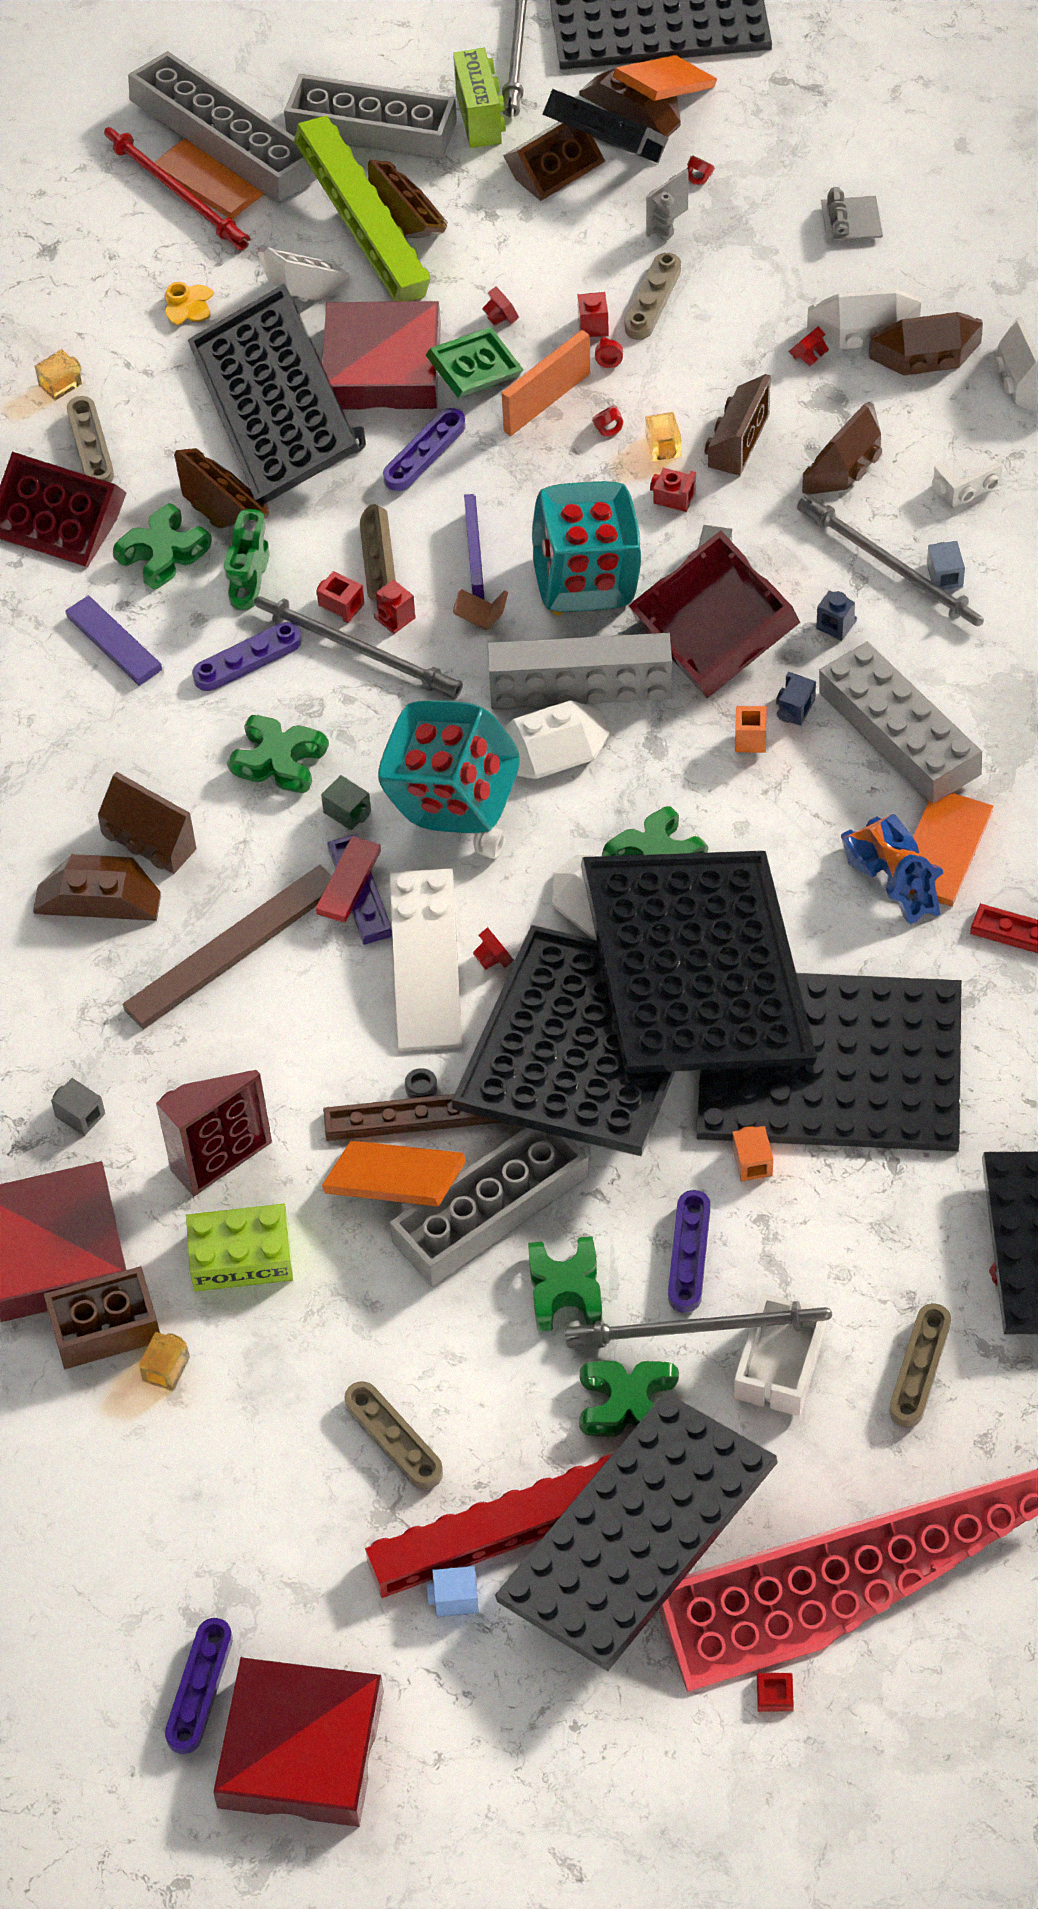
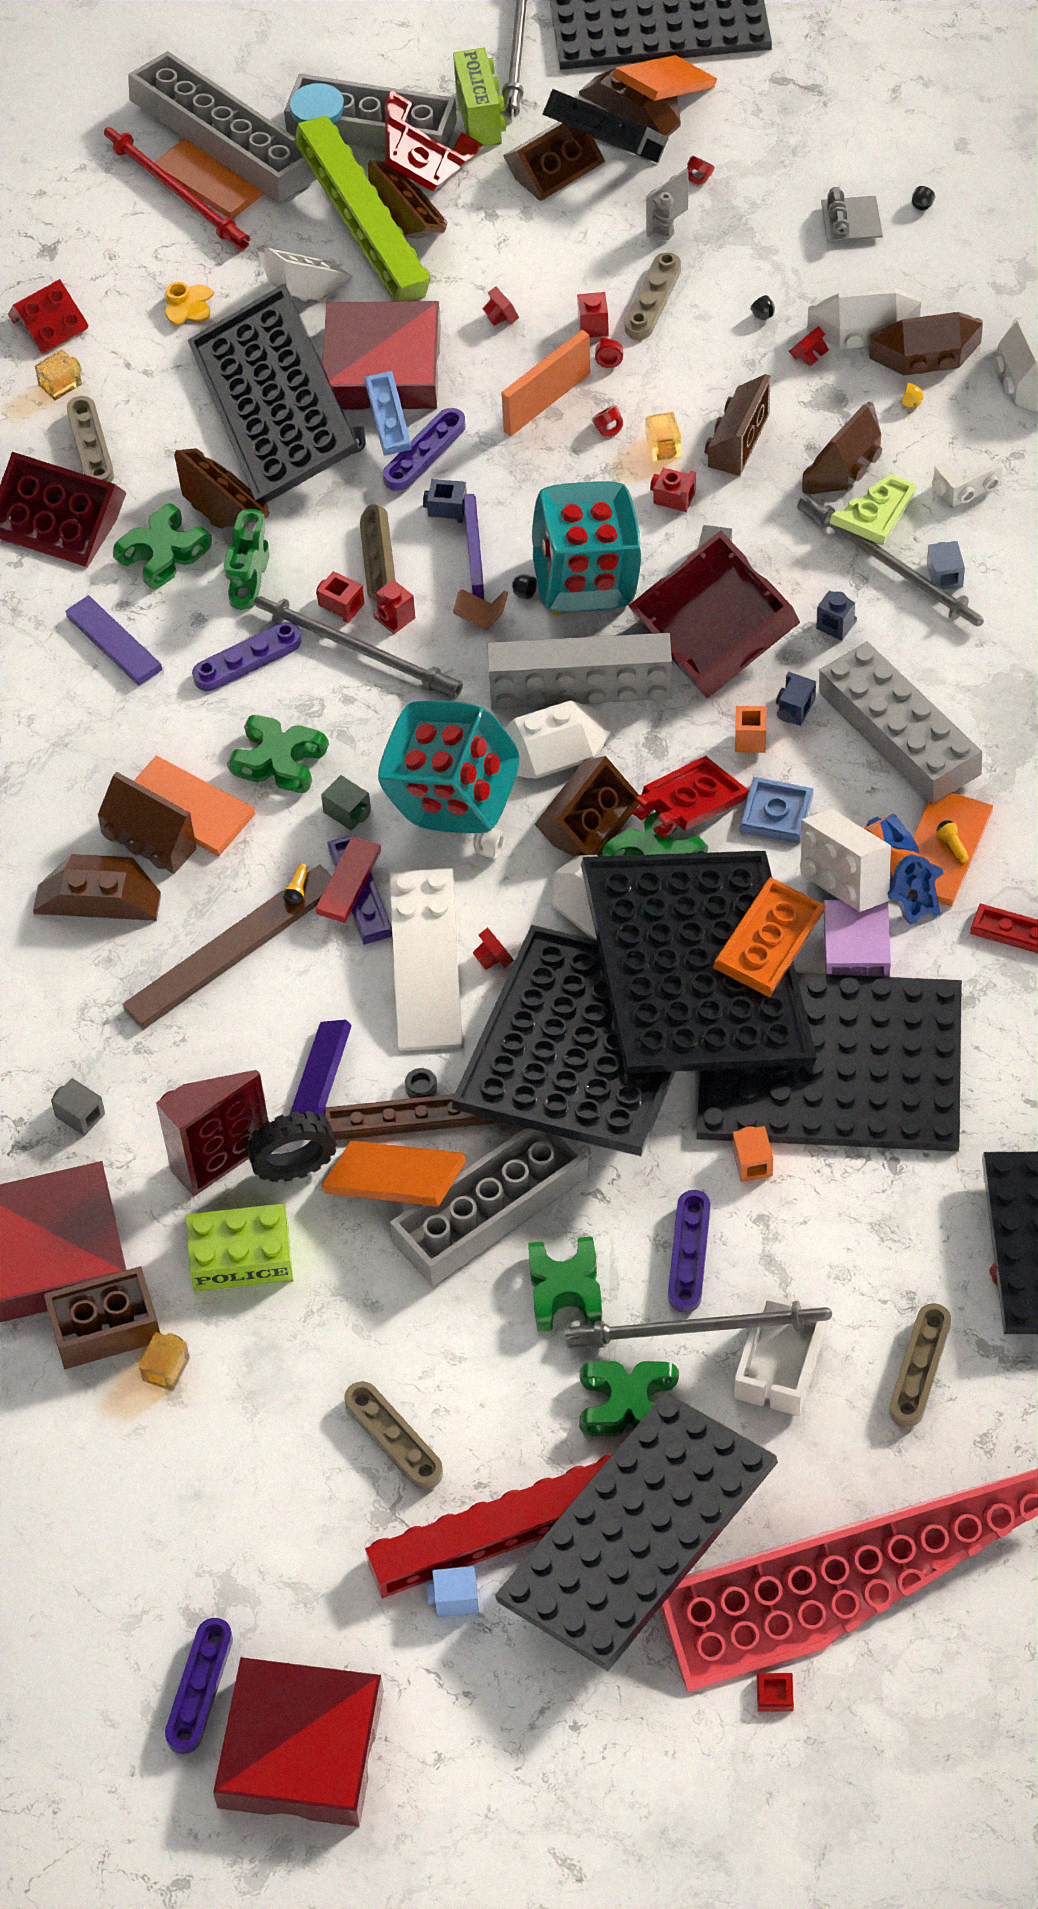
(49, 316): none -> red bracket
(214, 813): none -> orange tile
(287, 1130): none -> black tyre
(294, 893): none -> piece
(316, 101): none -> medium azure tile
(321, 1067): none -> dark purple tile
(387, 413): none -> light blue tile
(417, 153): none -> wing
(446, 499): none -> dark blue brick
(474, 362): green plate -> none
(524, 586): none -> black hinge
(589, 809): none -> reddish brown slope
(689, 796): none -> red tile
(763, 308): none -> black hinge
(769, 937): none -> orange tile
(776, 809): none -> medium blue tile
(845, 860): none -> white brick
(856, 940): none -> lavender brick
(878, 510): none -> yellowish green wing
(912, 396): none -> yellow hinge
(923, 198): none -> black hinge
(948, 832): none -> yellow piece

